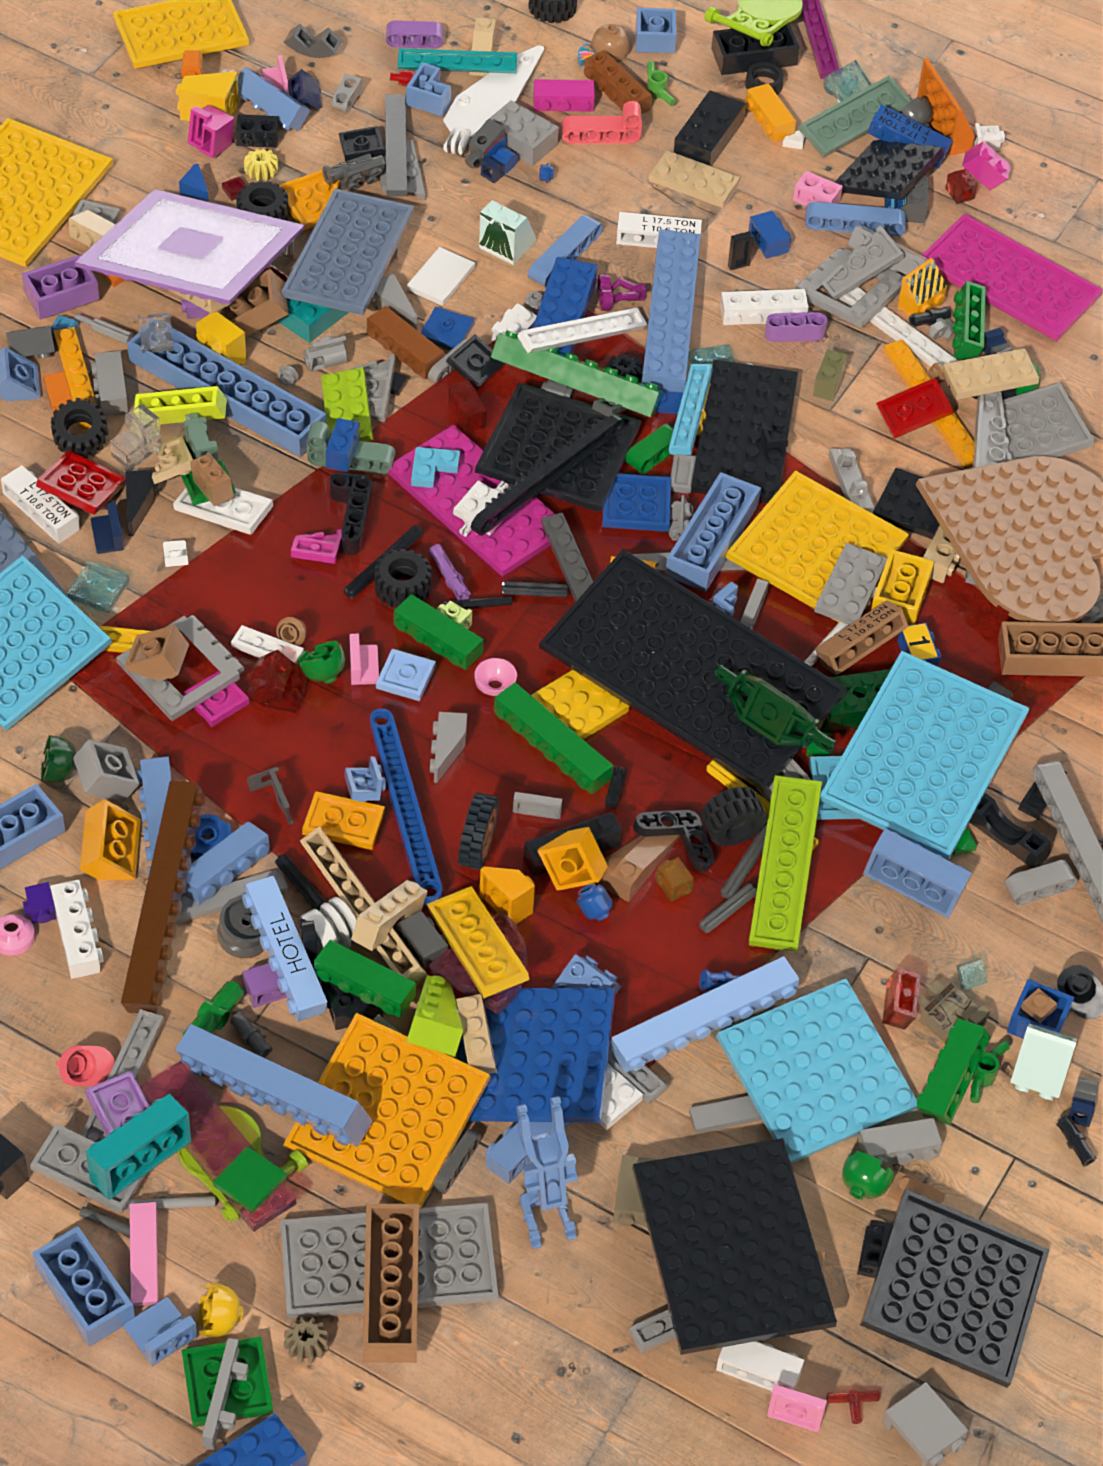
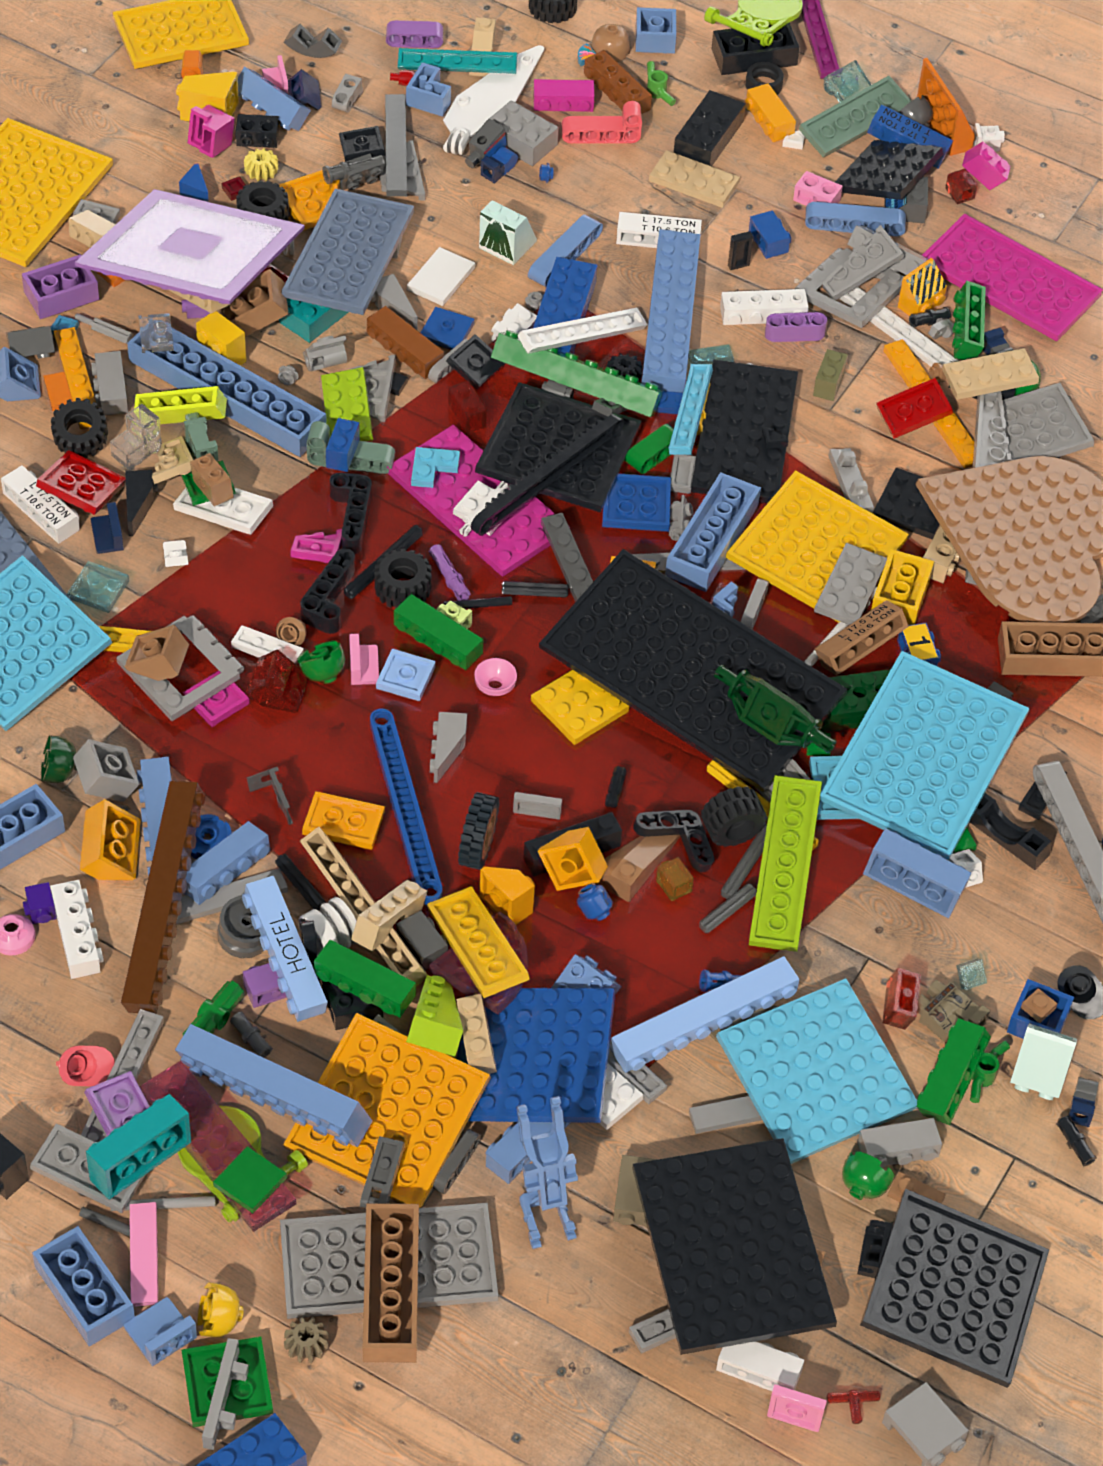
(317, 603): none -> black beam
(365, 782): medium blue bracket -> none
(382, 1171): none -> dark grey plate
(553, 738): green brick -> none
(605, 291): magenta piece -> none
(970, 863): none -> white bracket
(1041, 882): light grey beam -> none

